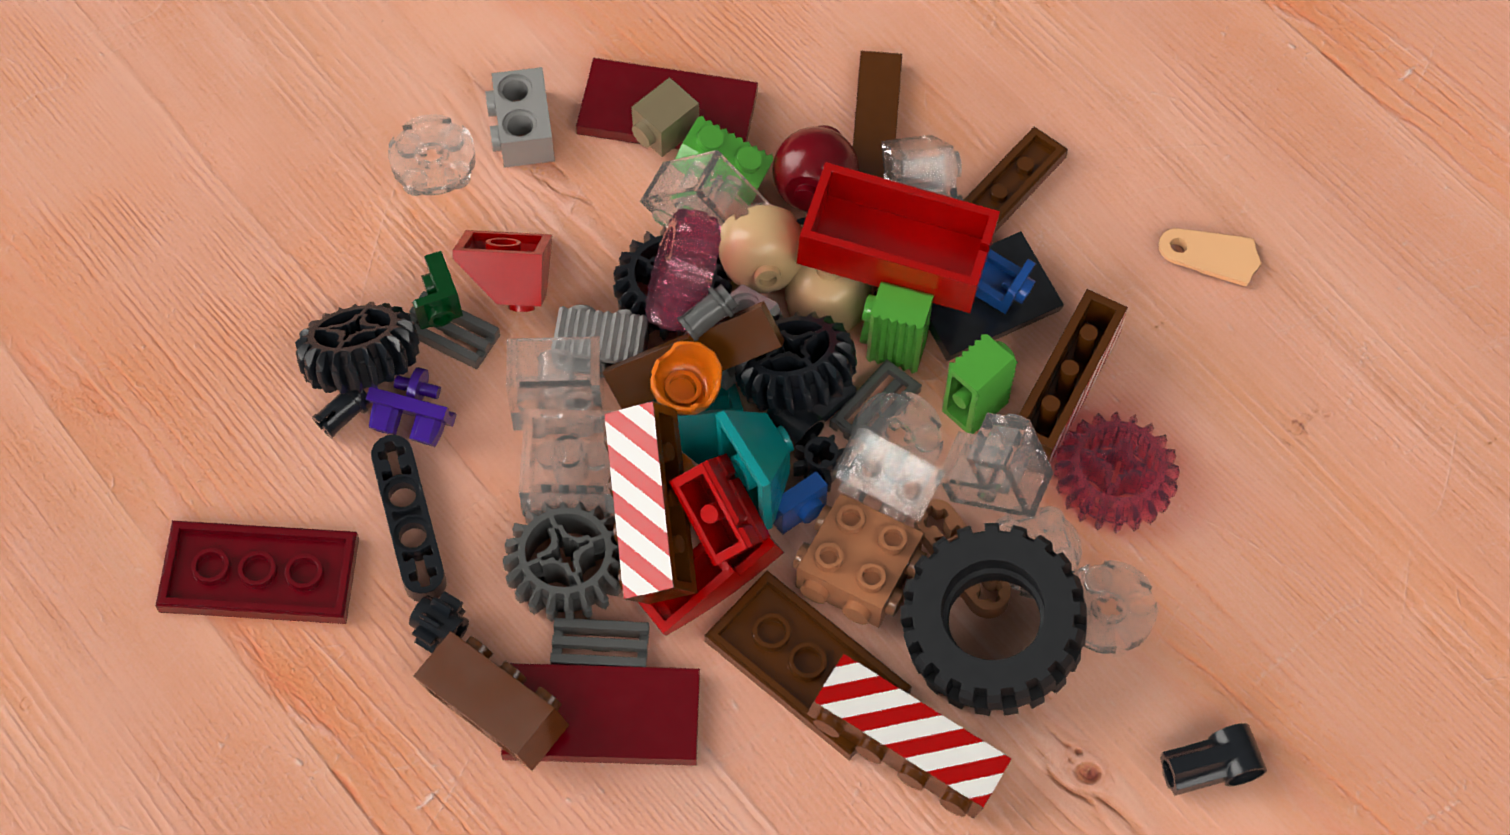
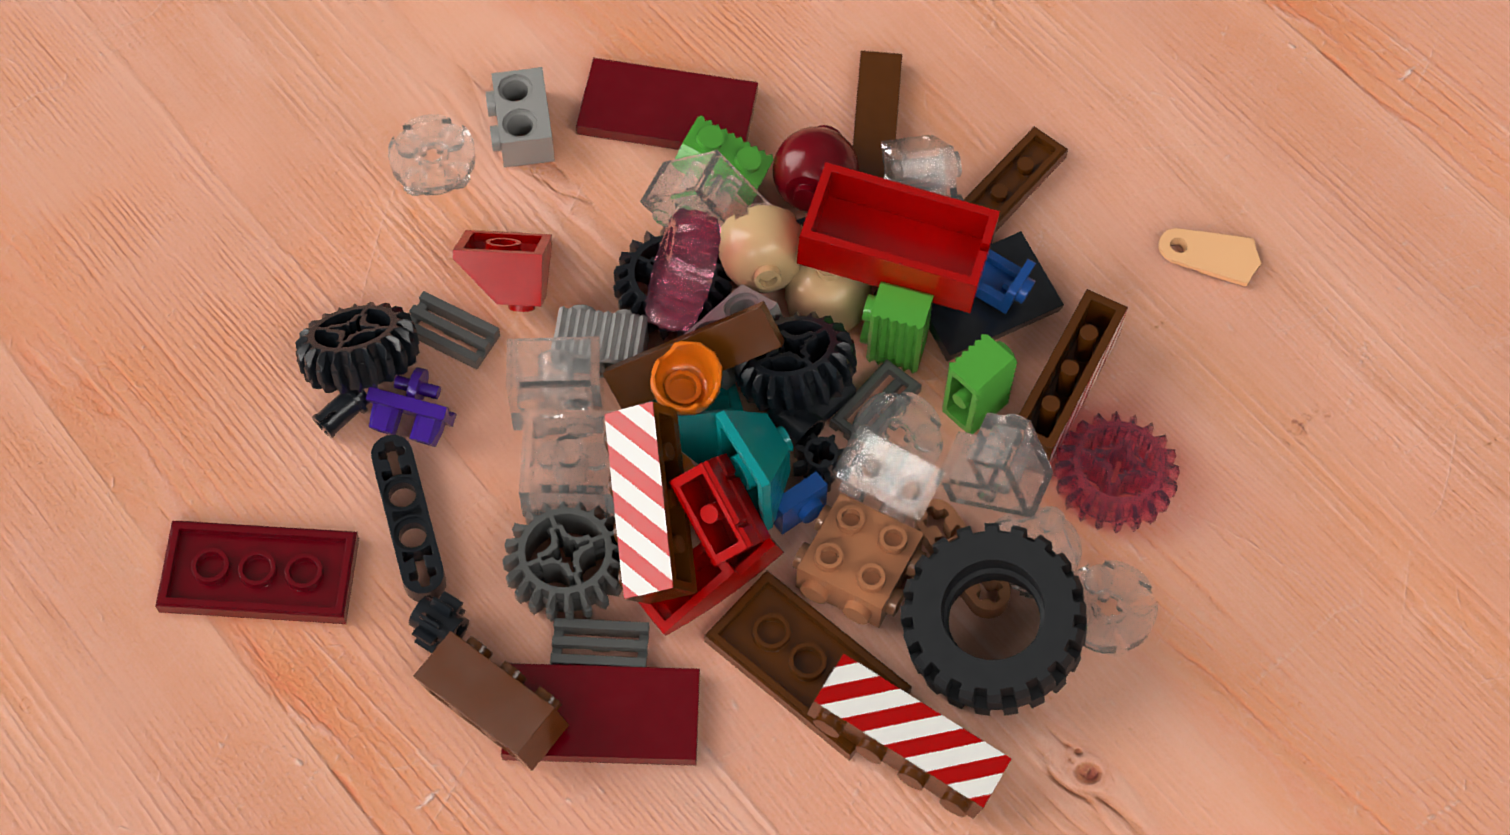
(442, 299): dark green bracket -> none
(664, 117): dark tan brick -> none
(708, 312): dark grey pin -> none
(1225, 757): black piece -> none

